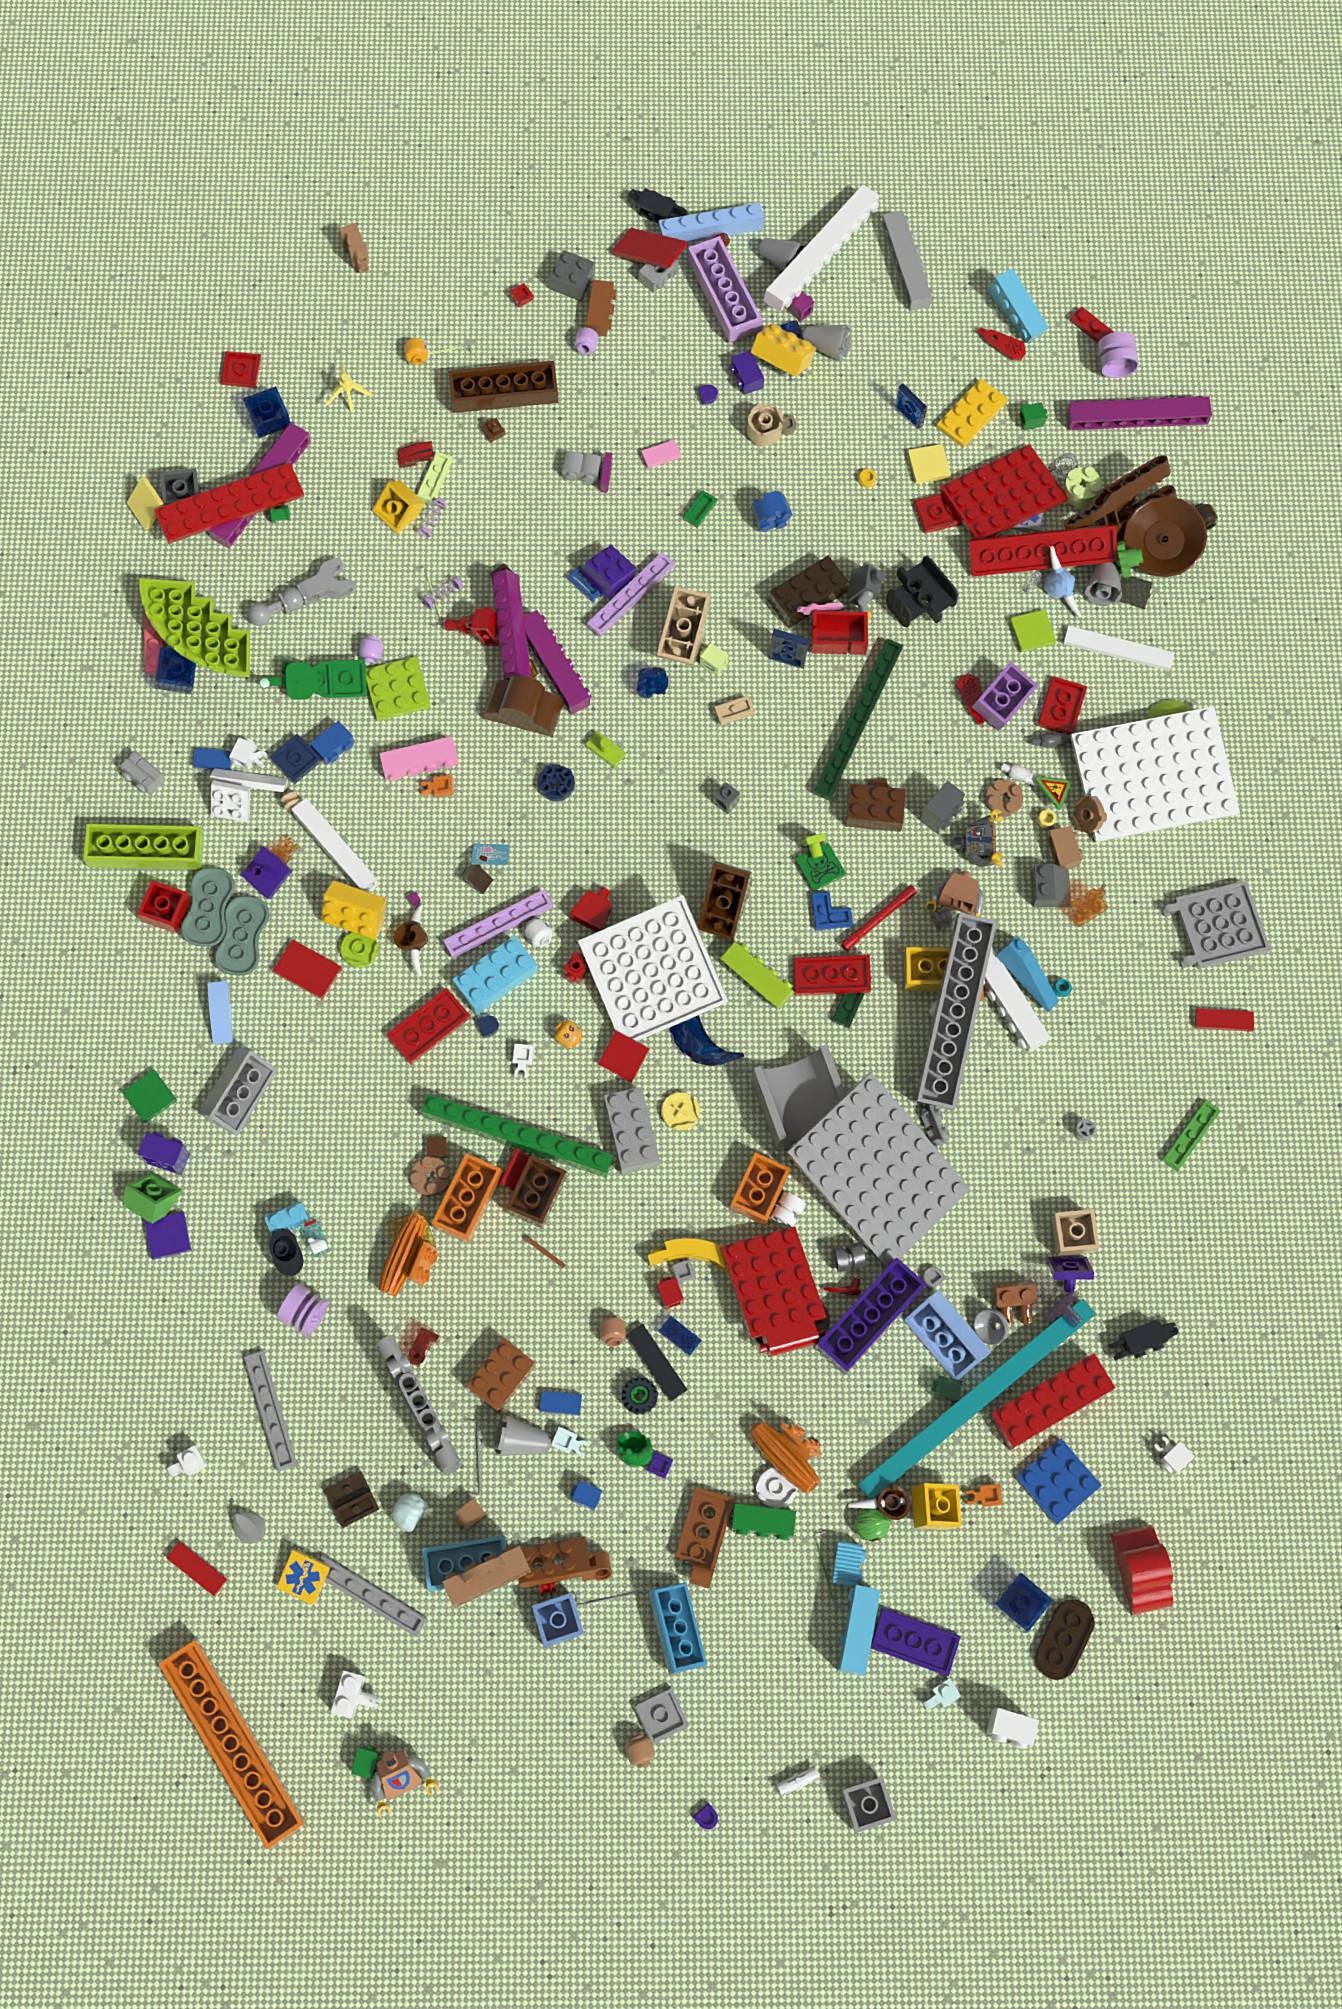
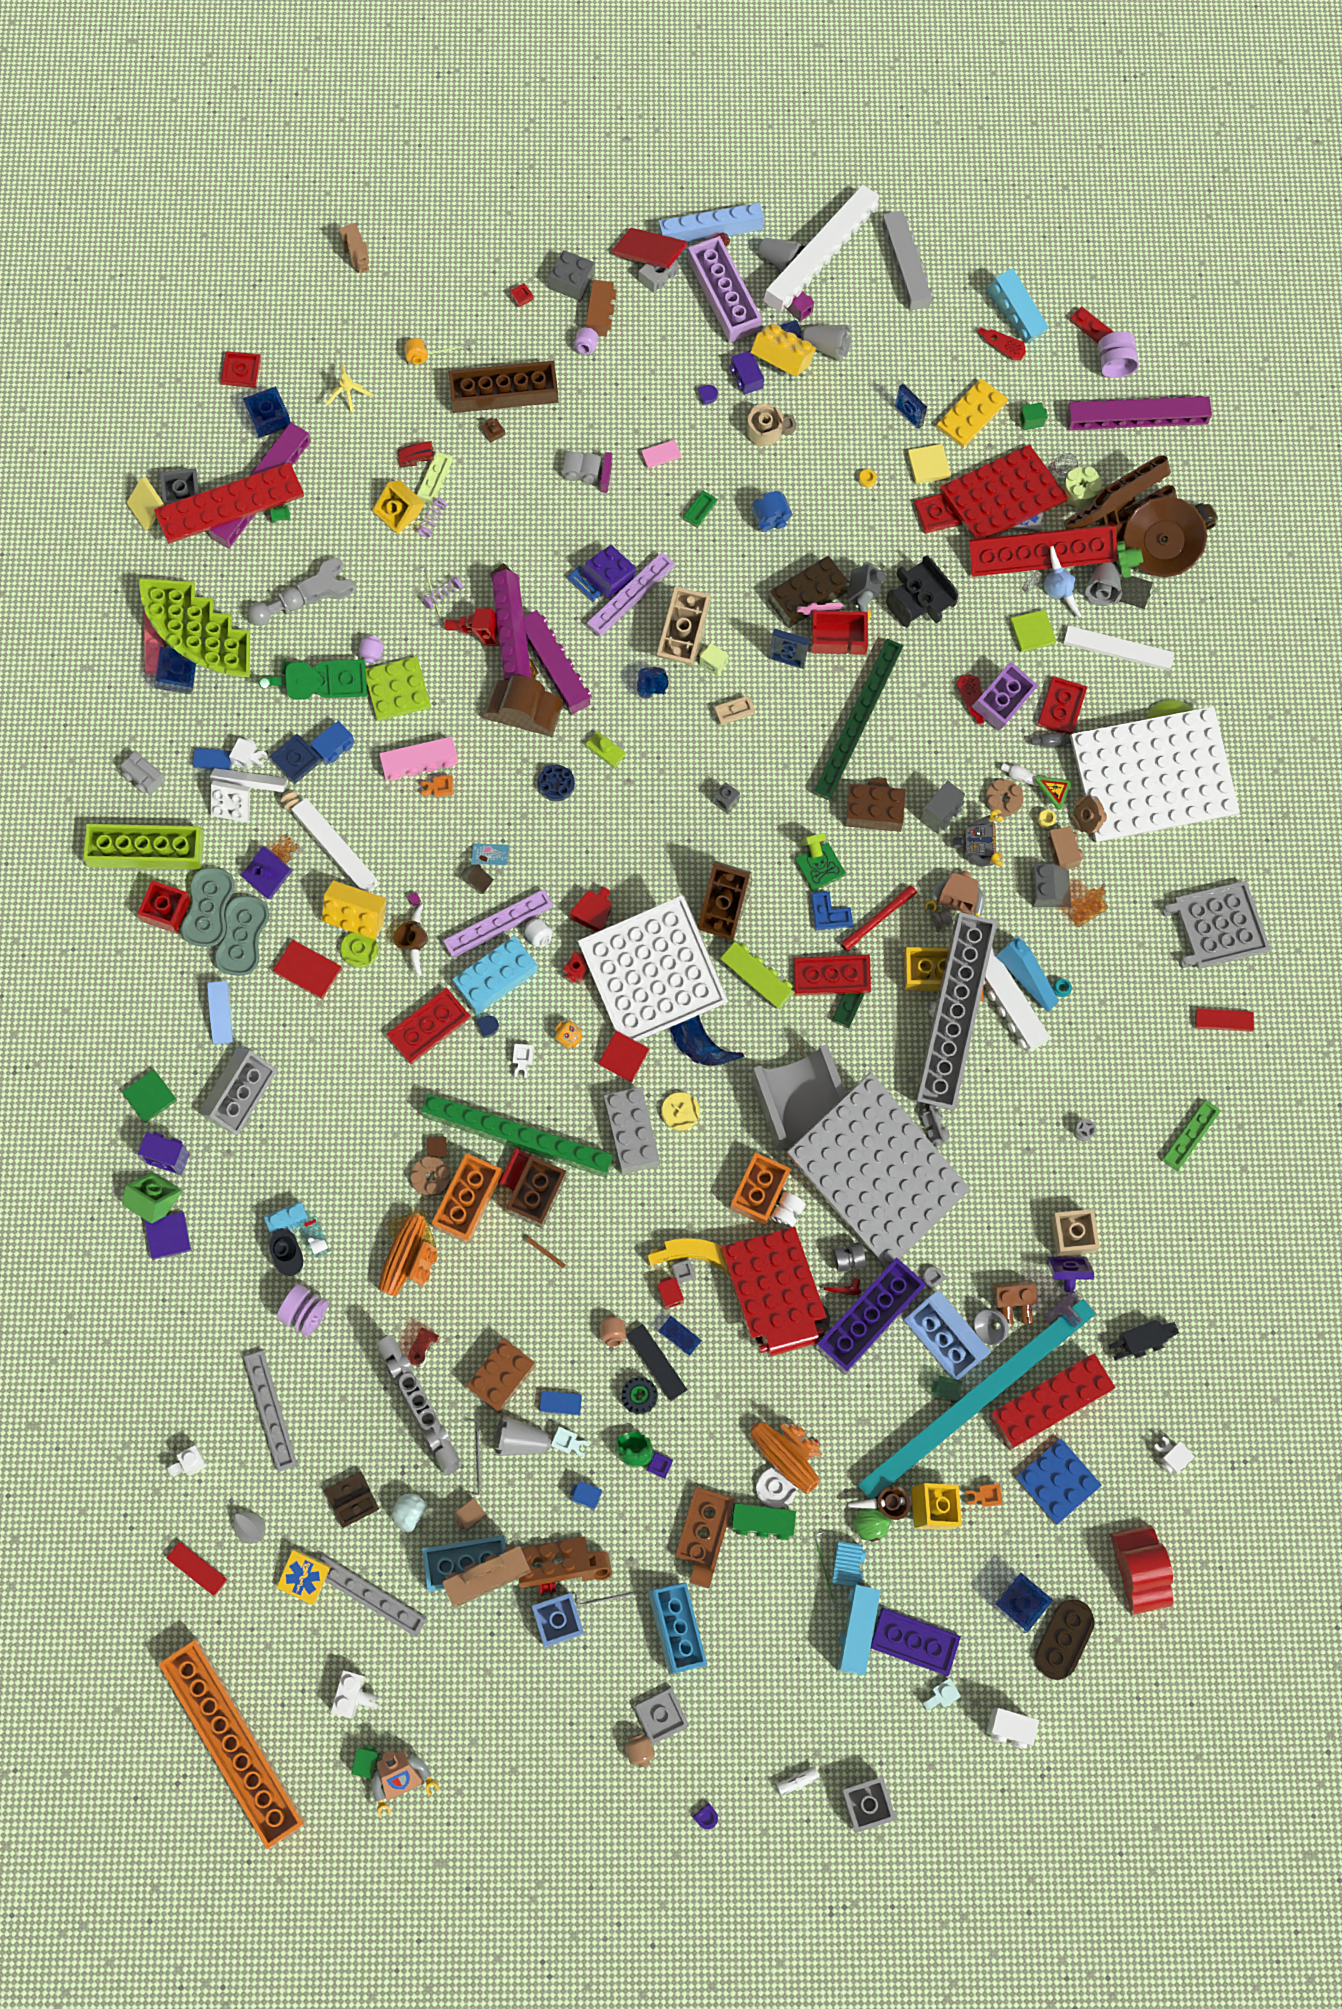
(655, 206): black hinge -> none

